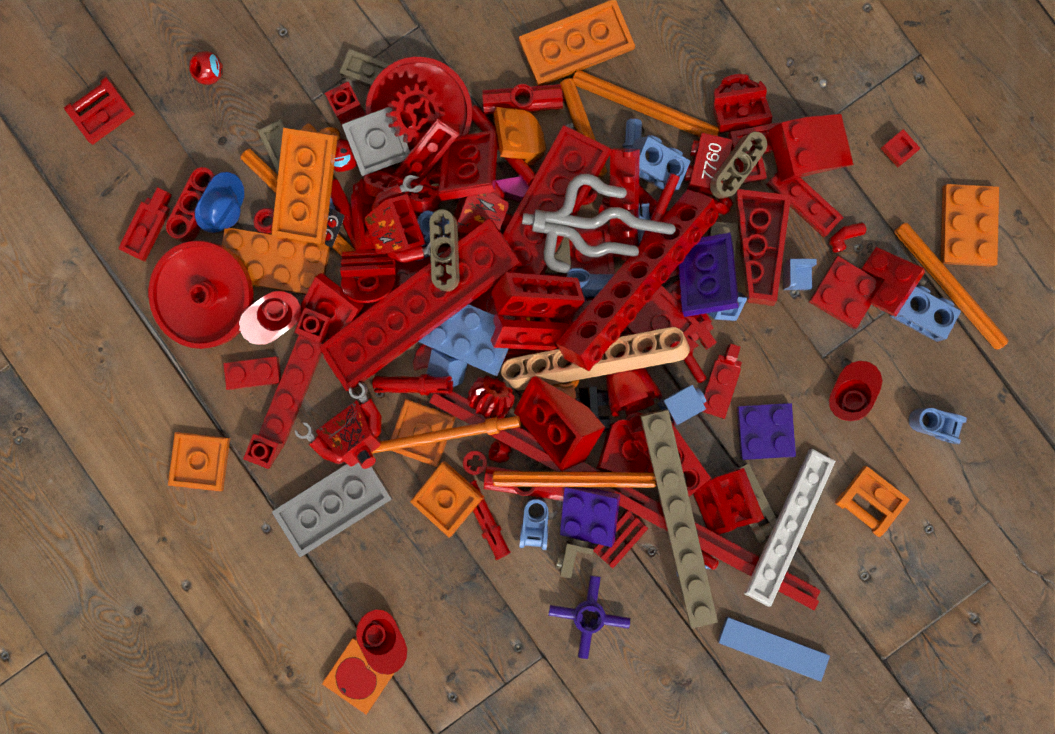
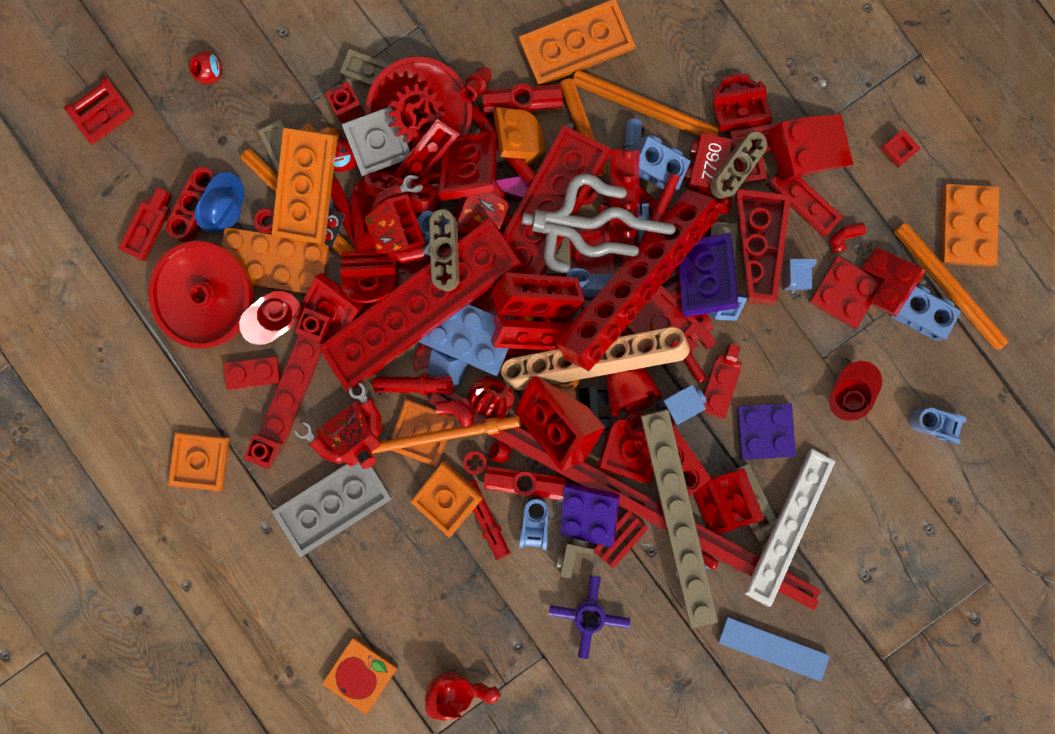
(381, 642): red piece -> none
(452, 694): none -> red piece
(458, 409): none -> red arm
(476, 84): none -> red pin
(574, 479): orange axle -> none
(878, 494): orange plate -> none

